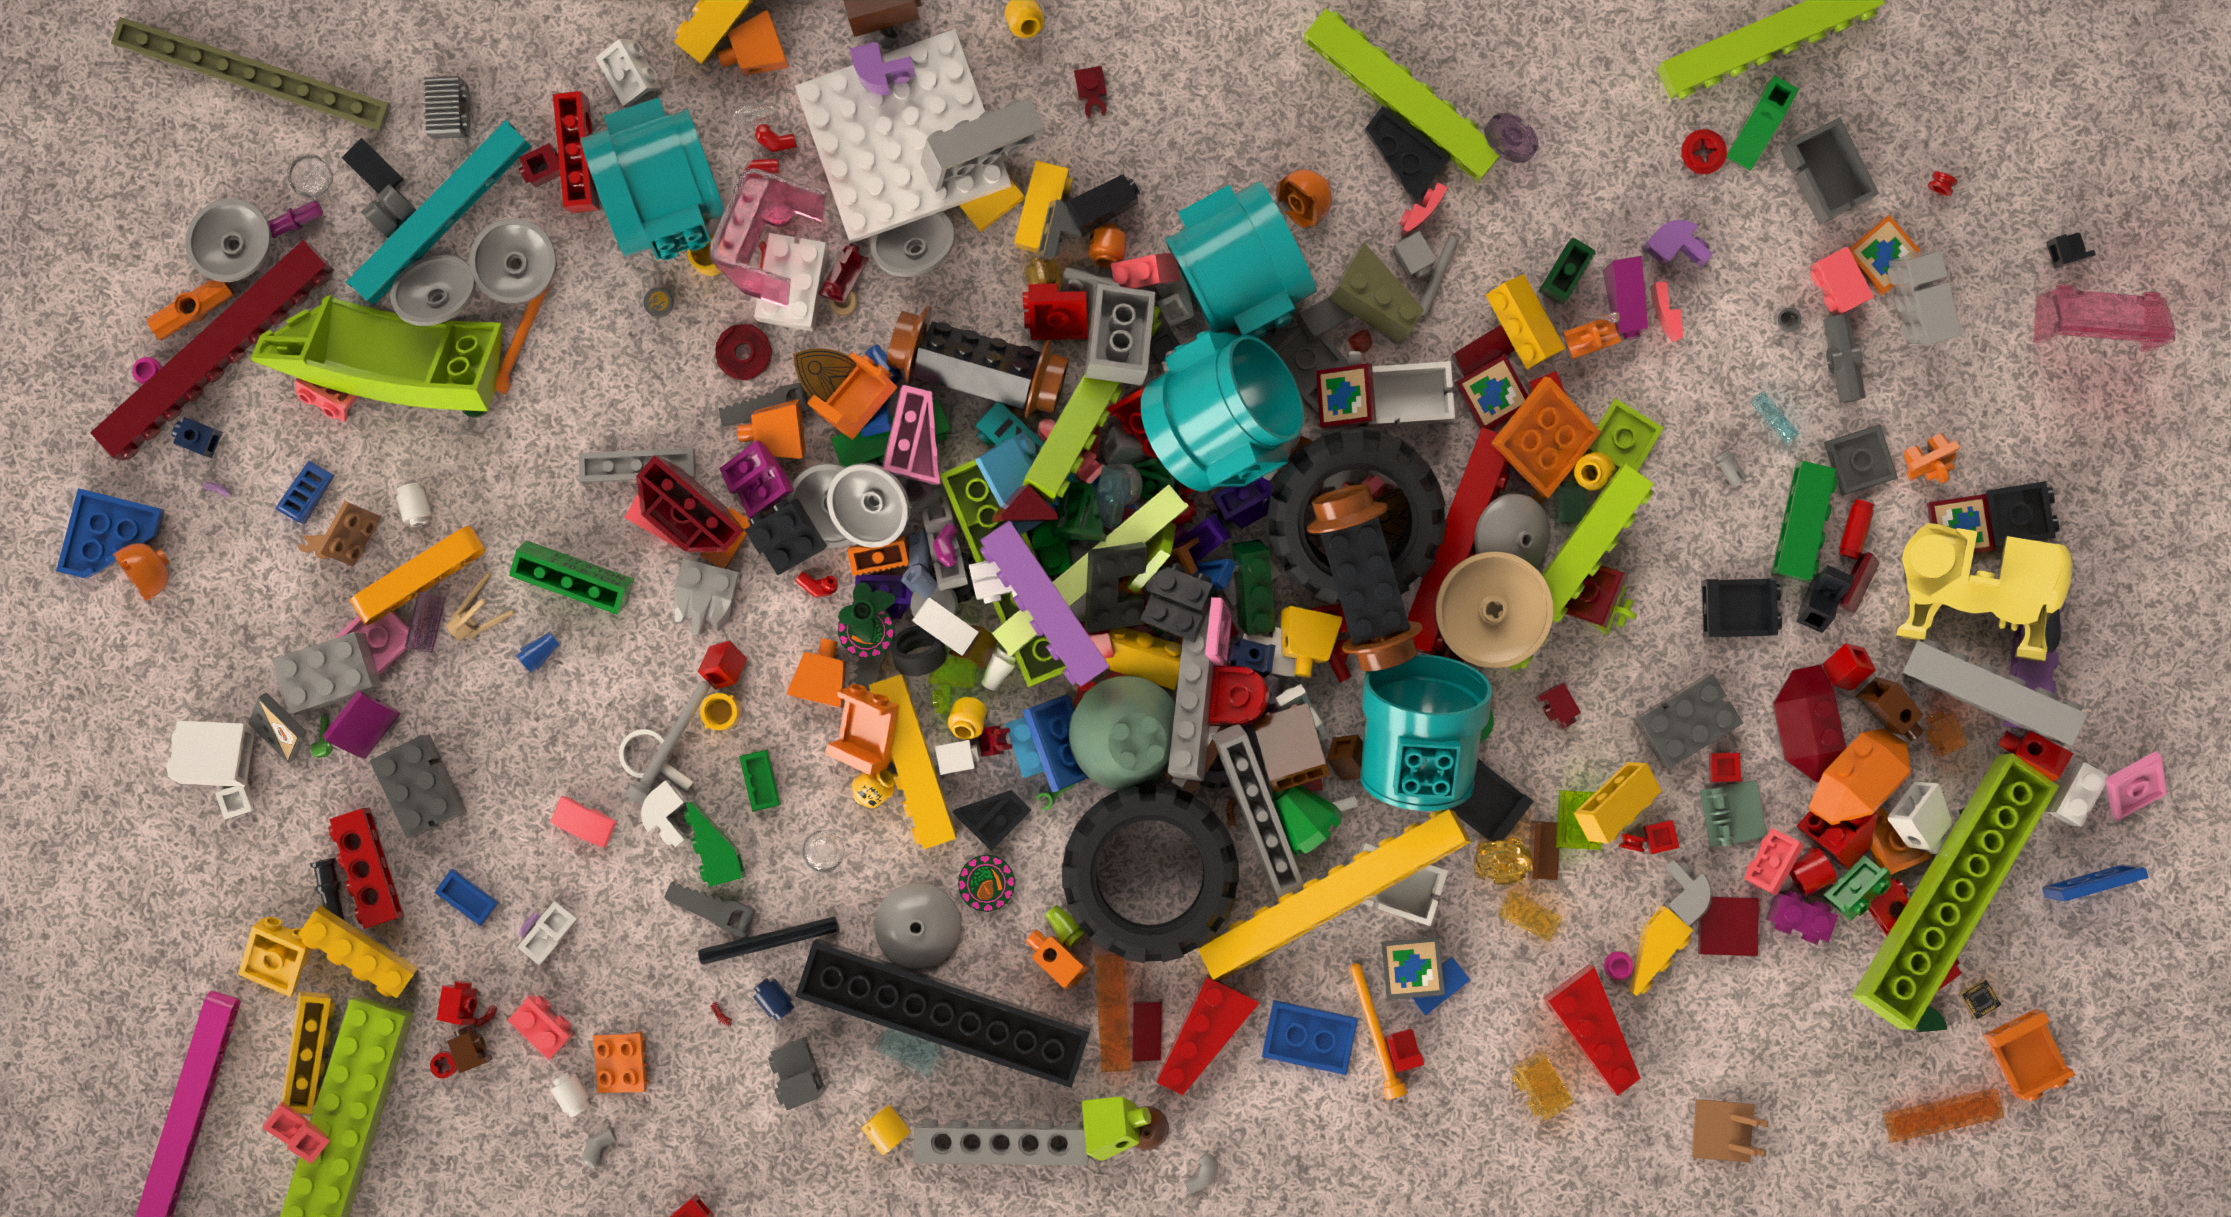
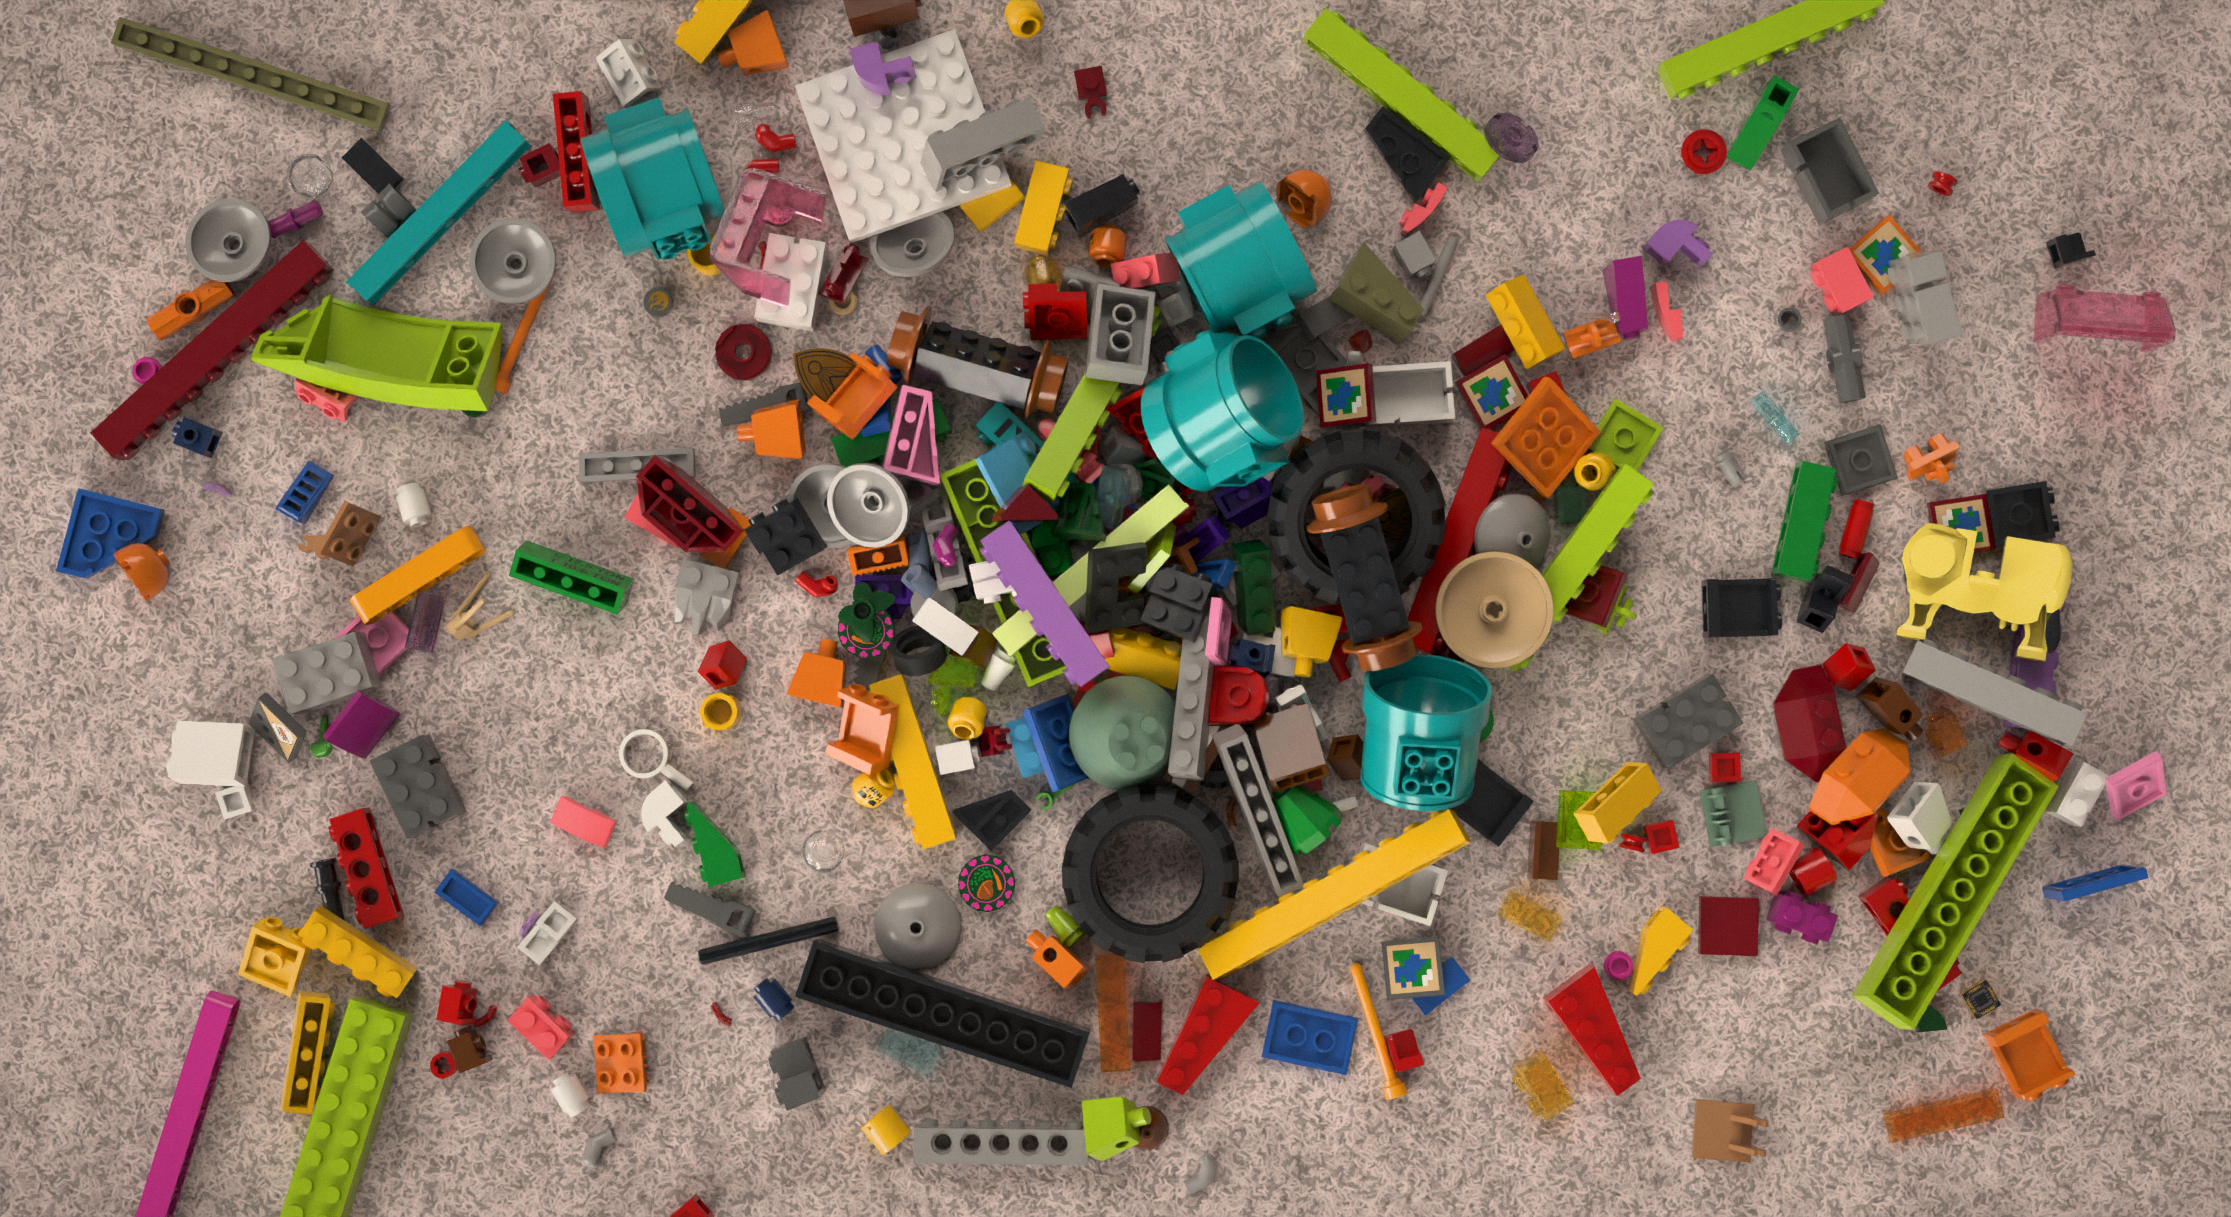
(297, 1132): coral slope -> none
(432, 290): light grey dish -> none
(446, 107): dark grey brick -> none
(537, 652): blue cone -> none
(641, 789): light grey piece -> none
(756, 479): magenta slope -> none
(760, 780): green plate -> none
(1057, 223): dark grey slope -> none
(1491, 855): clear yellow plate -> none
(1559, 705): dark red brick -> none
(1567, 271): dark green brick -> none
(1697, 896): light grey brick -> none
(1858, 888): green bracket -> none

